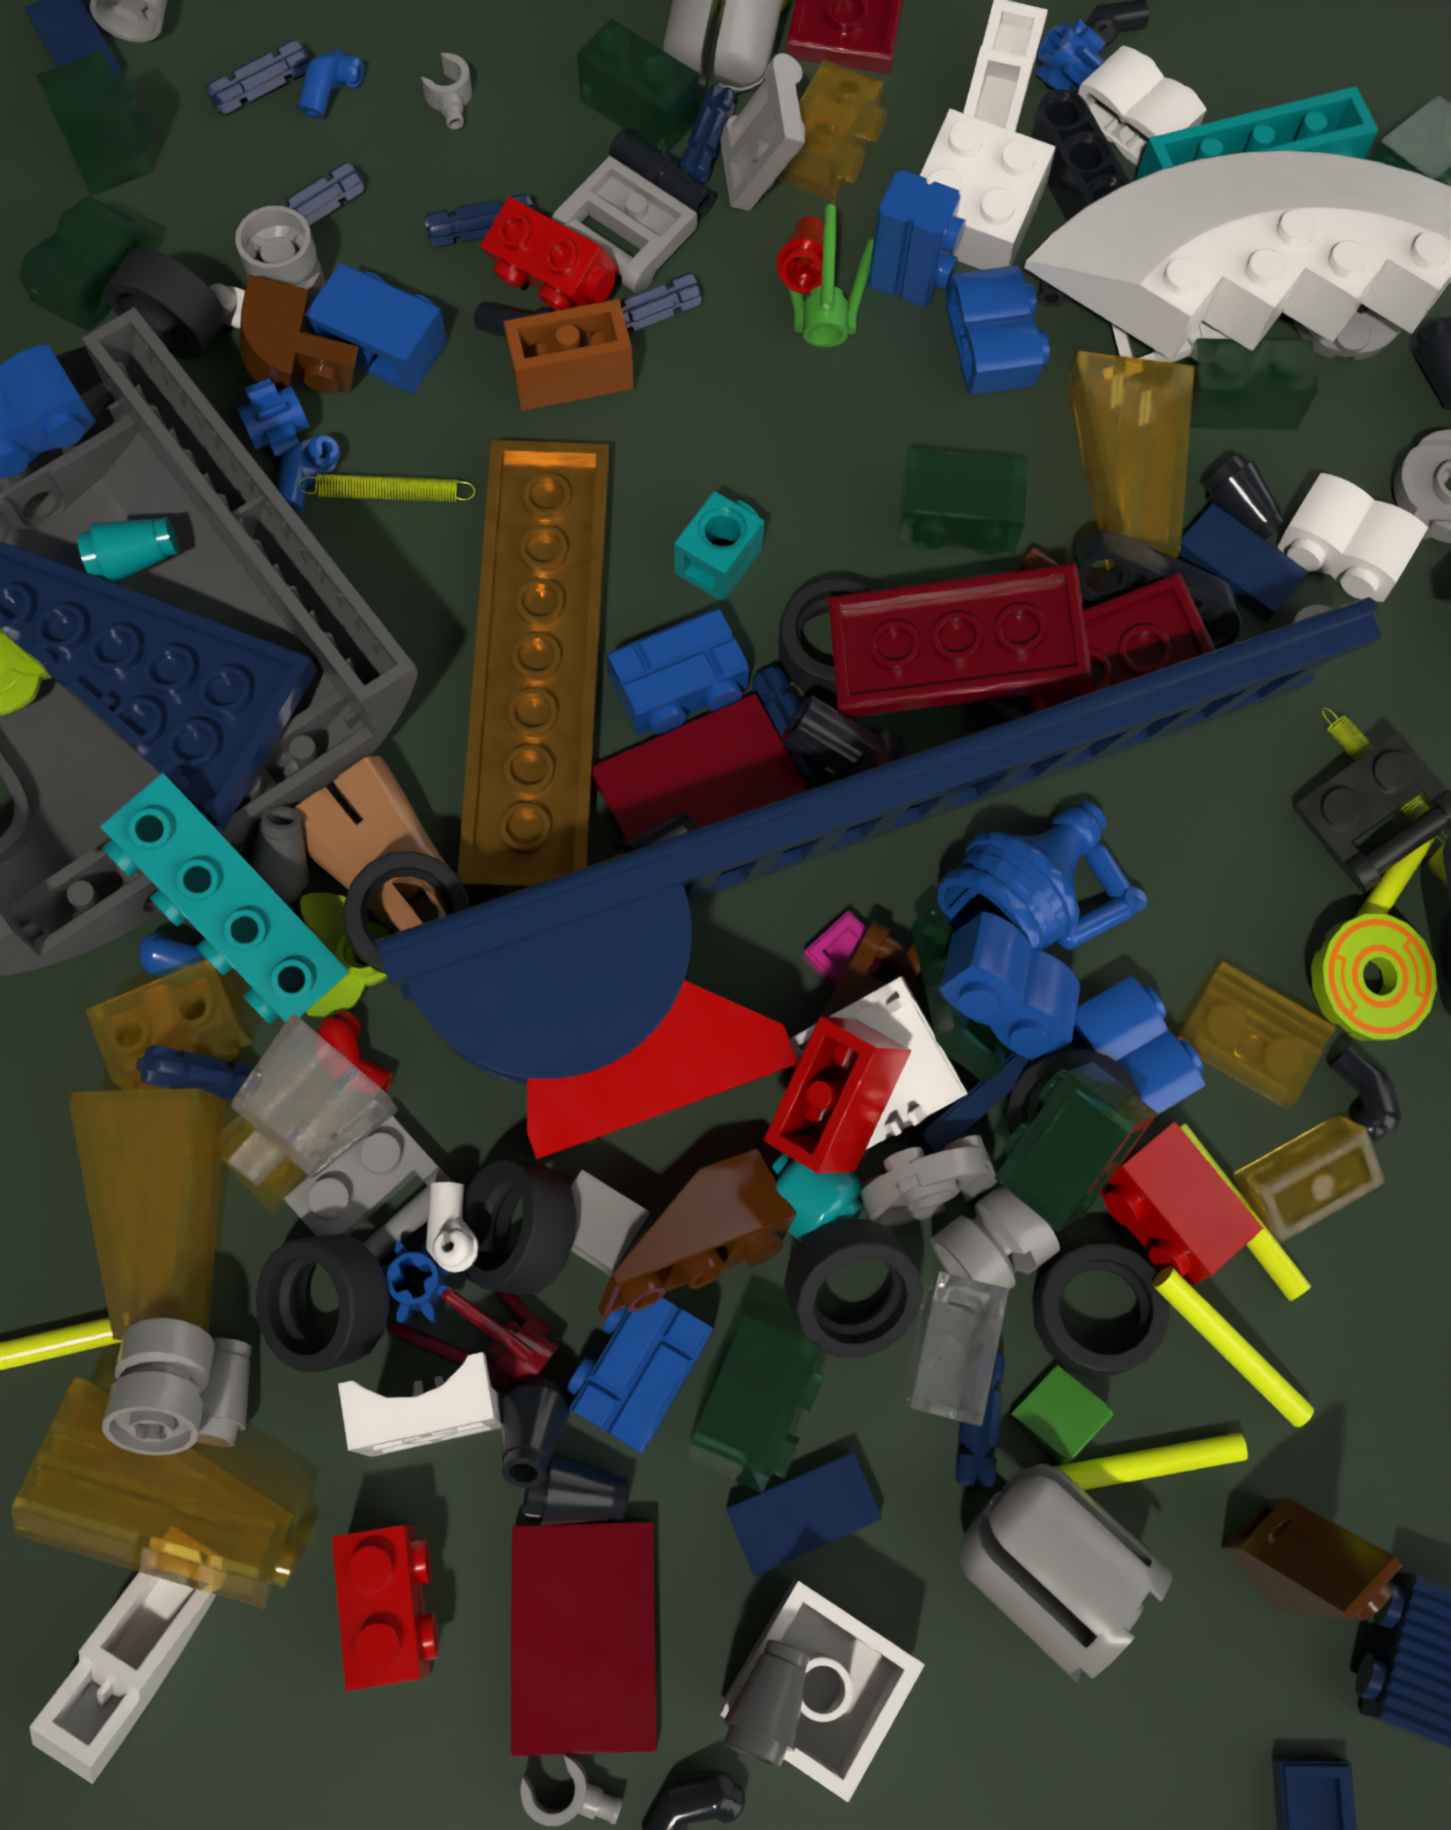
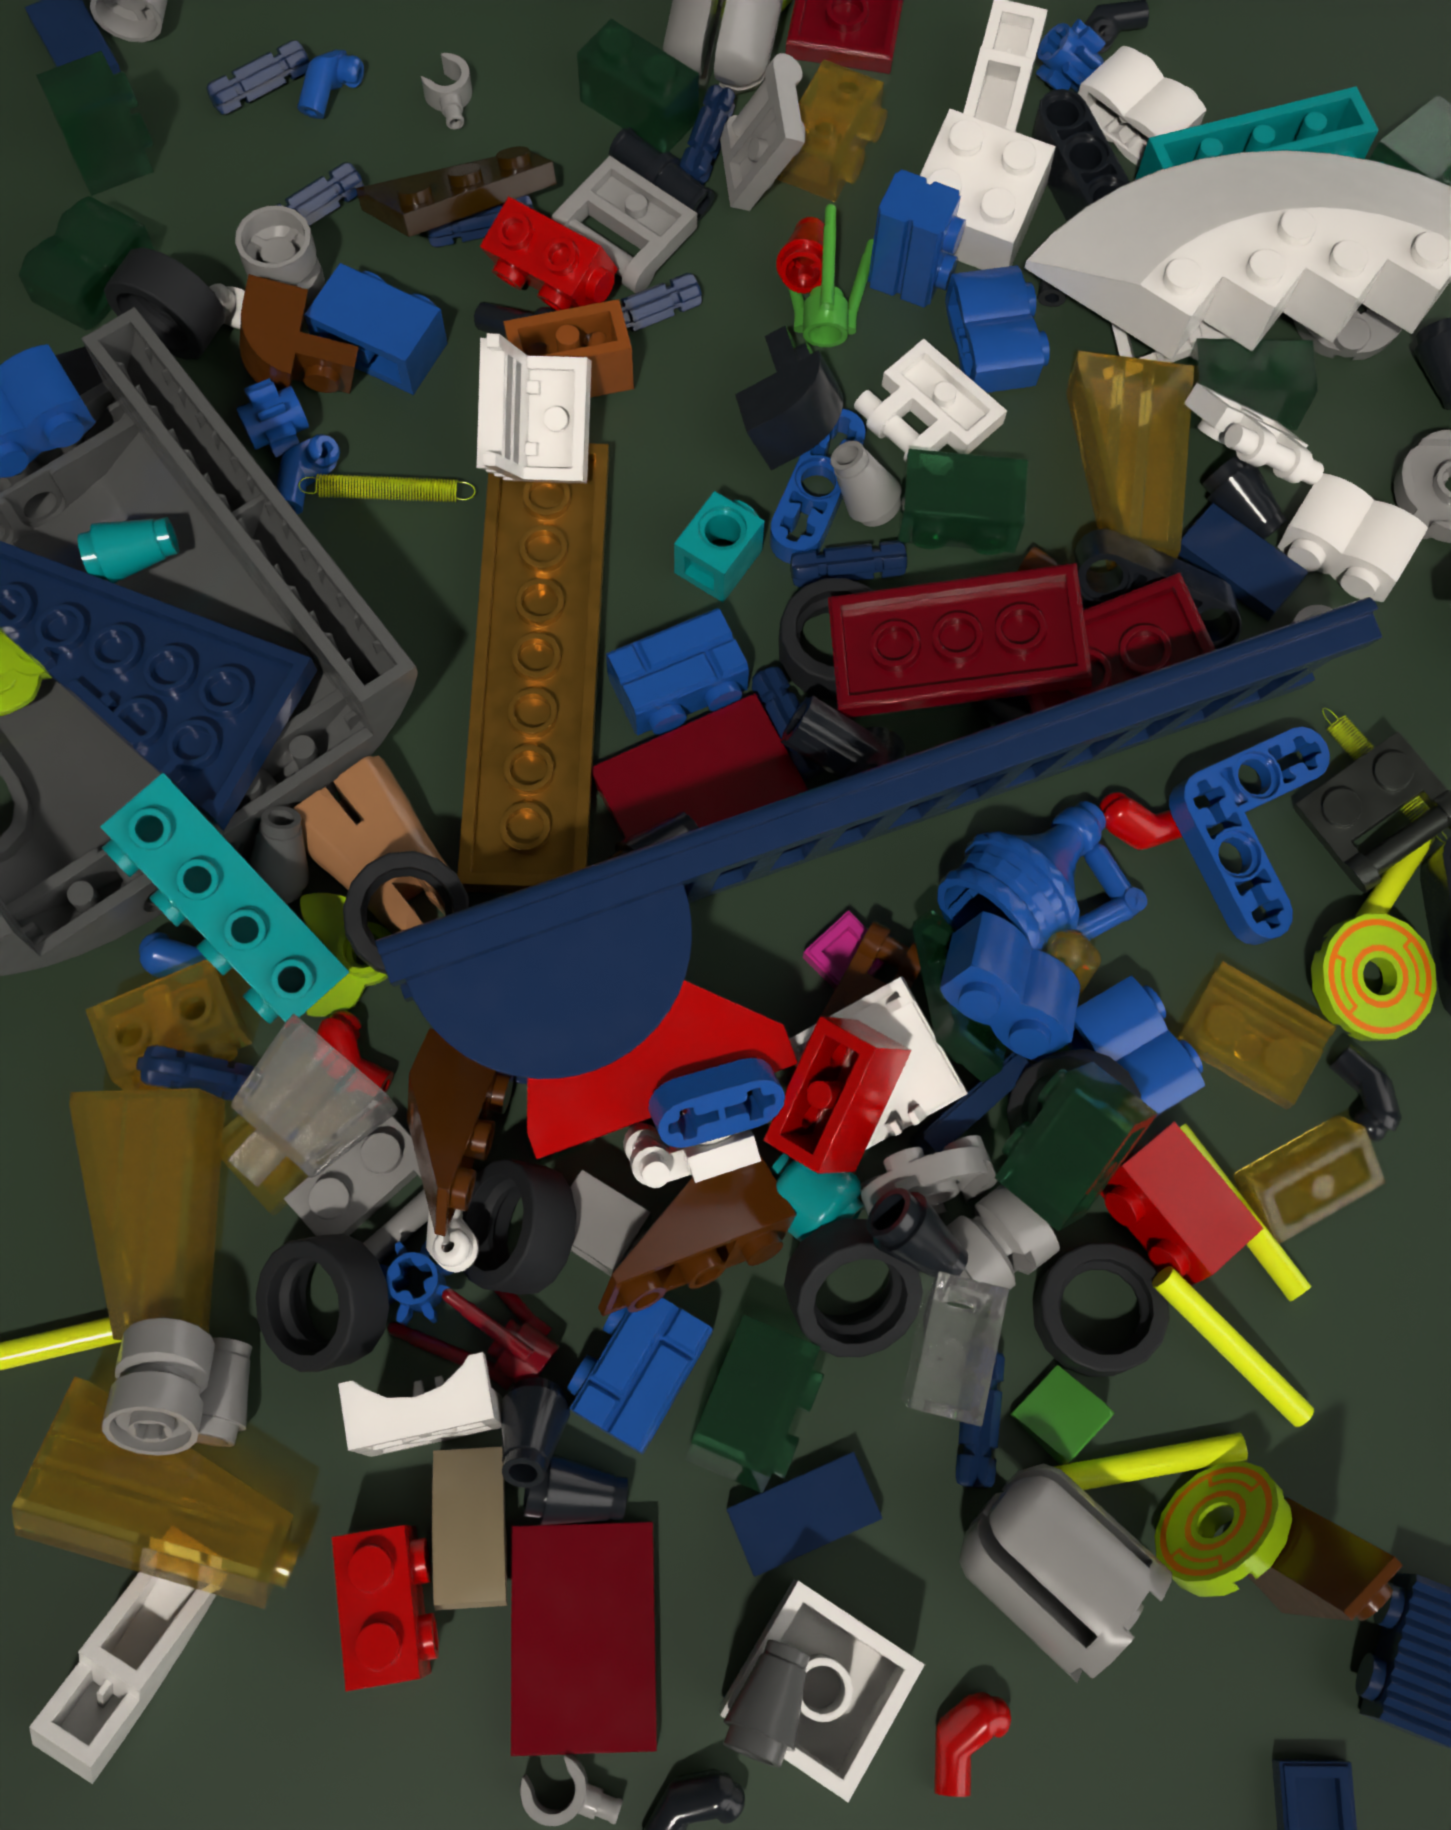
(451, 193): none -> dark brown wing
(451, 1123): none -> reddish brown slope
(468, 1529): none -> dark tan slope
(532, 414): none -> white plate
(658, 1163): none -> white plate
(716, 1102): none -> blue beam
(794, 405): none -> black brick
(820, 509): none -> blue beam
(849, 562): none -> dark blue axle
(866, 486): none -> light grey cone
(914, 1233): none -> black cone
(939, 396): none -> white plate
(961, 1734): none -> red arm
(1075, 952): none -> clear yellow arm
(1137, 824): none -> red arm
(1201, 1506): none -> lime tile
(1228, 806): none -> blue beam
(1254, 436): none -> white plate

